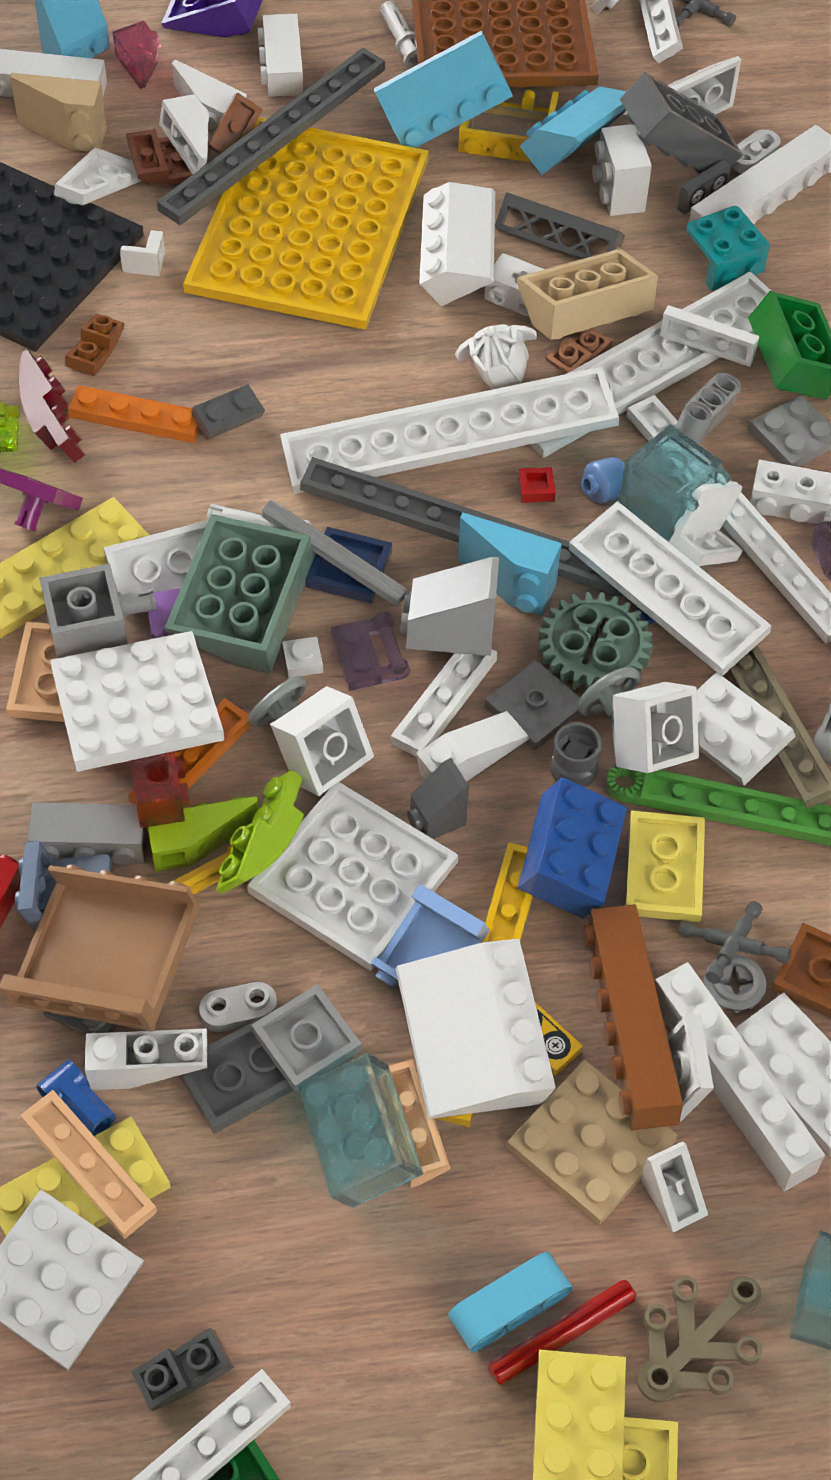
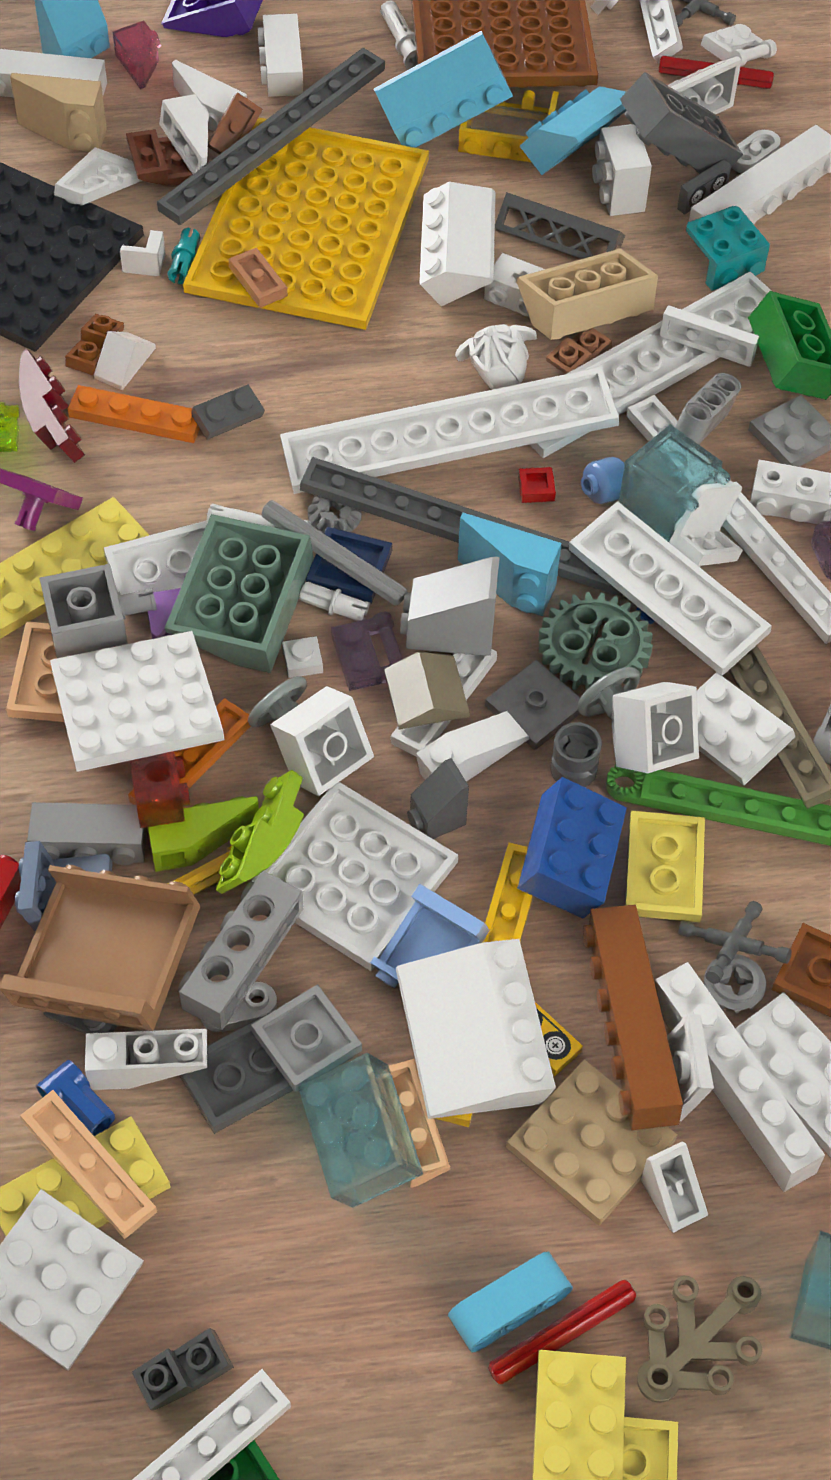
(121, 358): none -> white slope
(183, 255): none -> teal pin
(219, 1000): none -> light grey brick
(258, 277): none -> nougat plate
(321, 517): none -> light grey gear
(334, 601): none -> white axle
(426, 690): none -> dark tan slope
(685, 67): none -> red axle
(739, 42): none -> white plate

